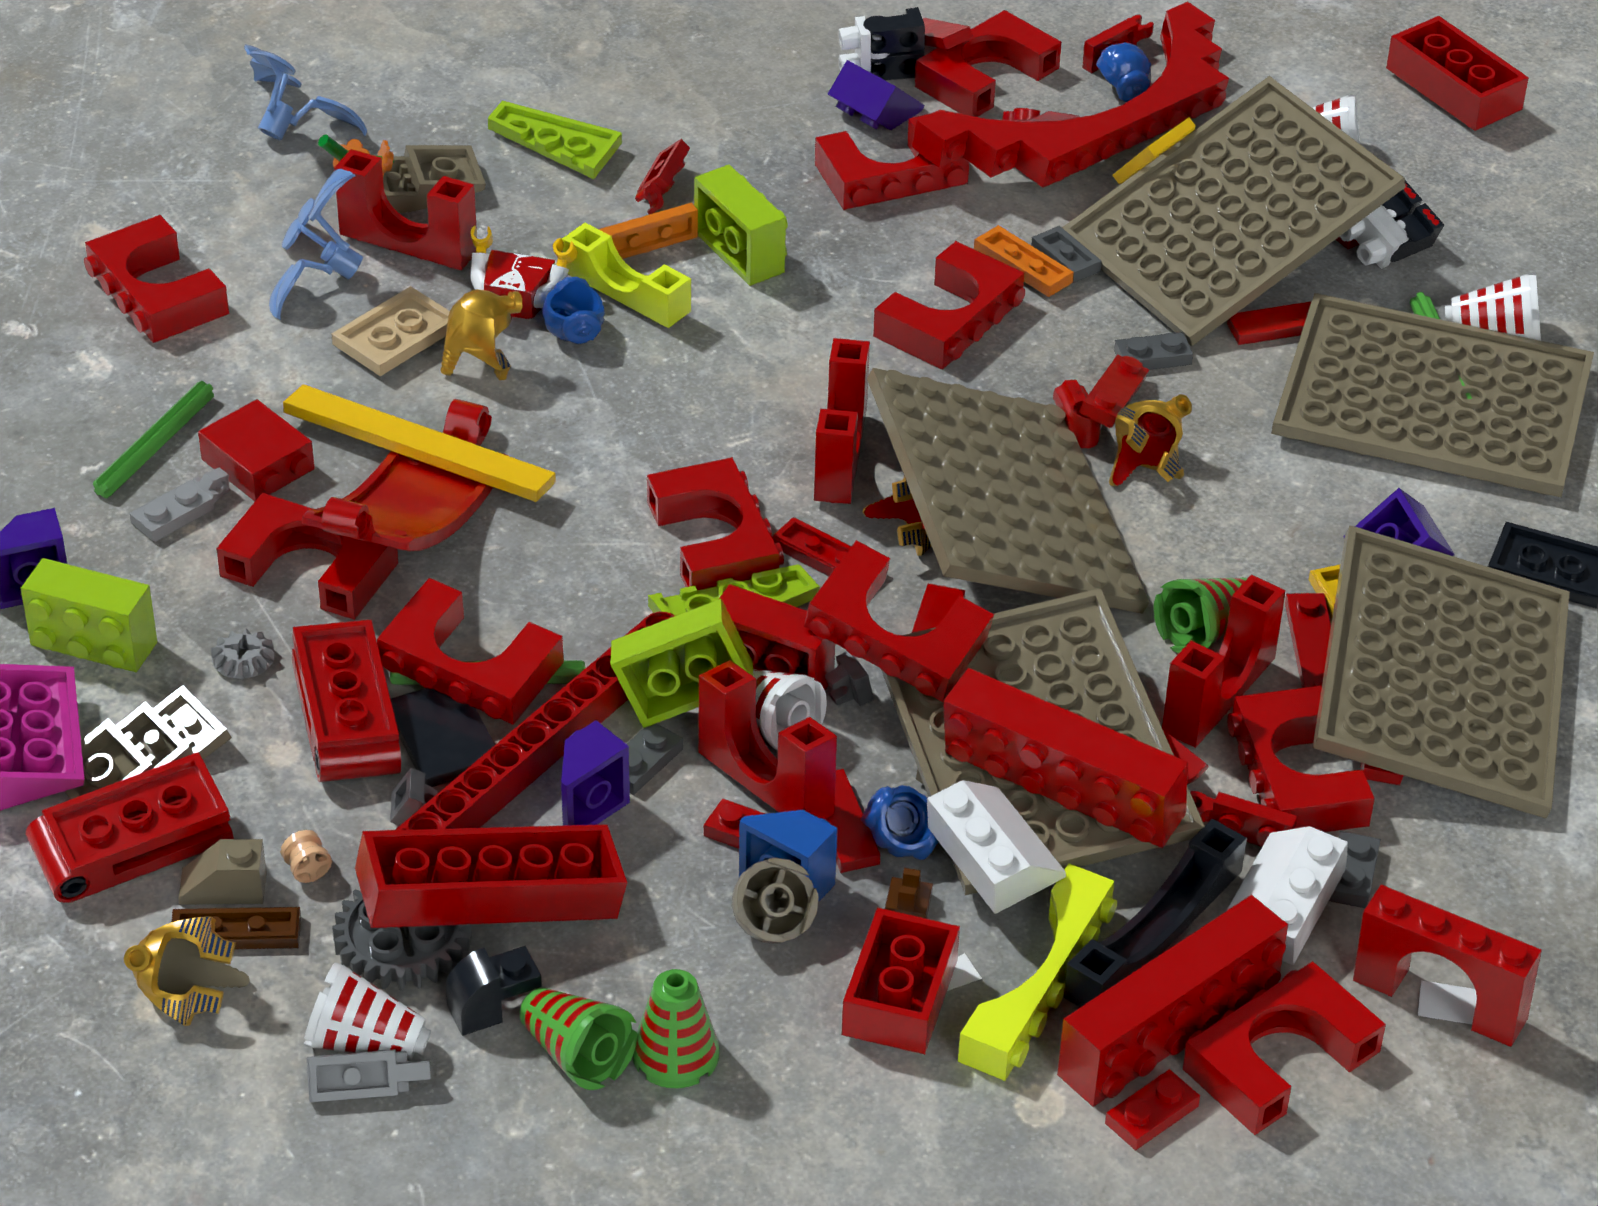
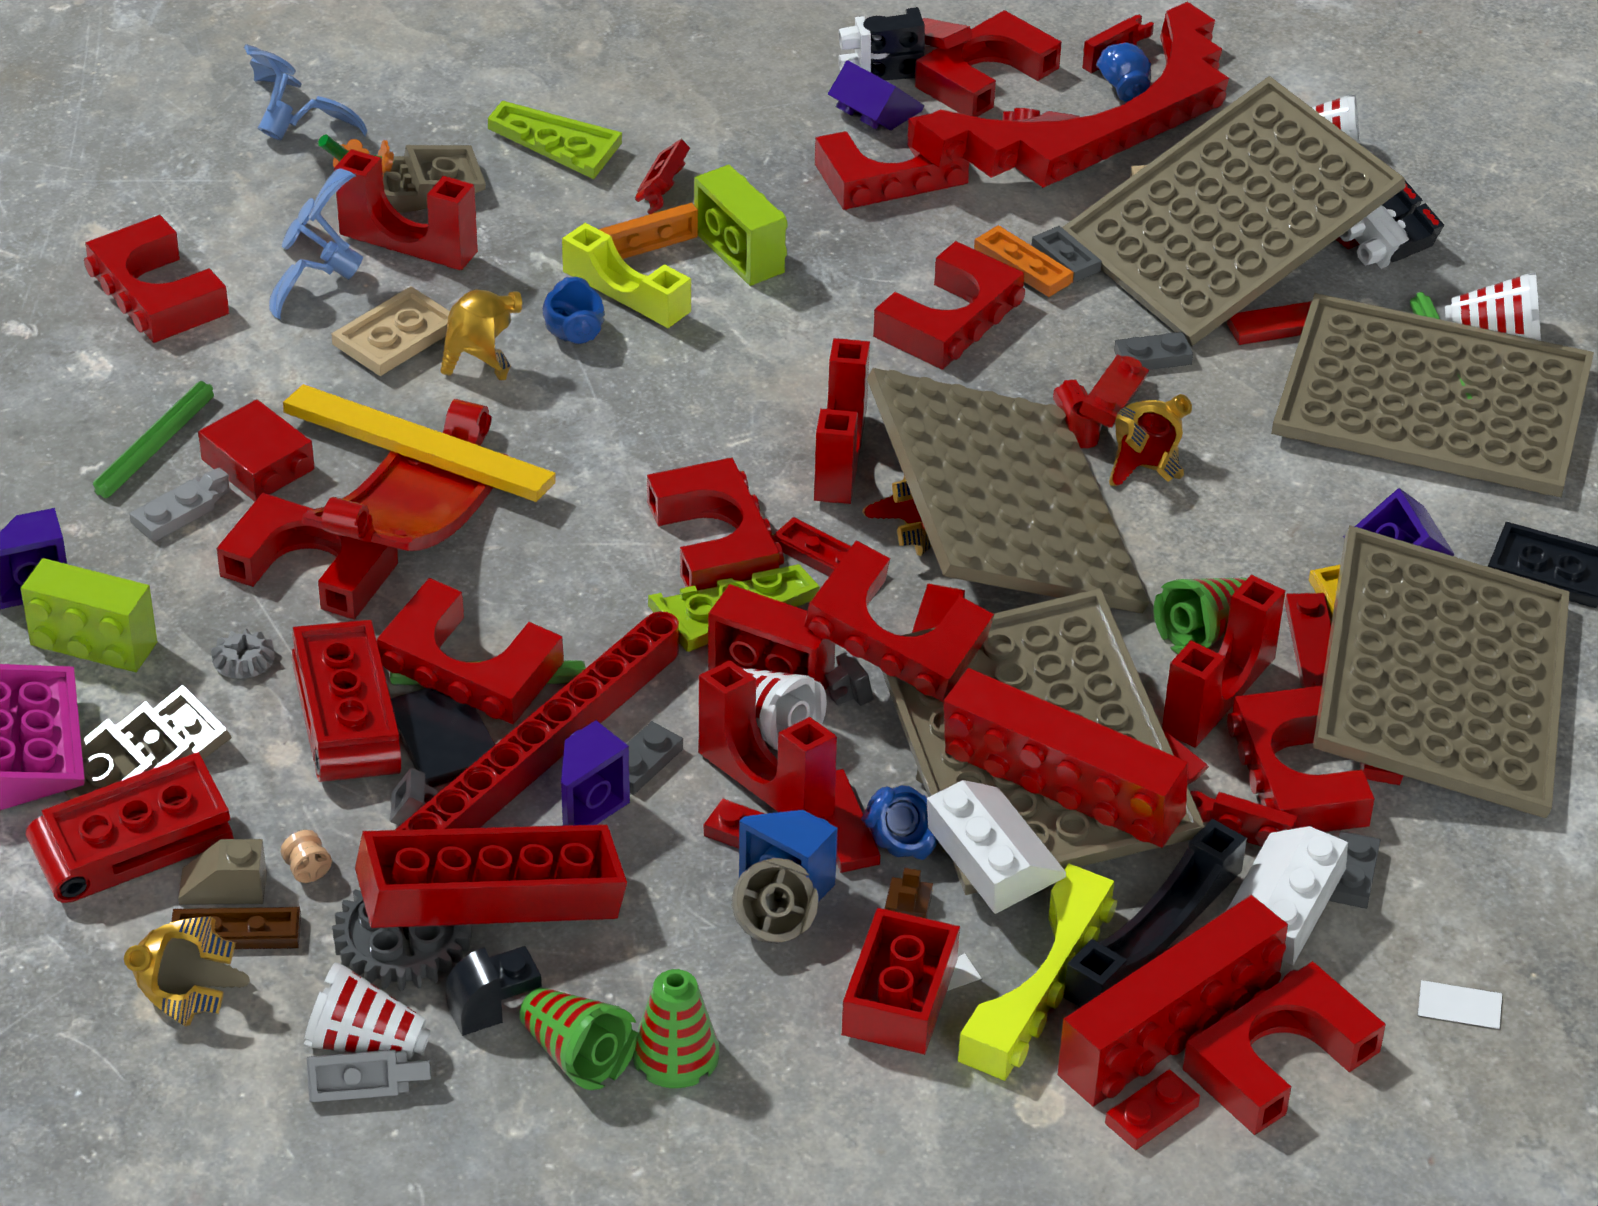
(510, 272): torso -> none
(664, 661): lime brick -> none
(1154, 150): yellow piece -> none
(1457, 73): red brick -> none
(1496, 964): red arch -> none

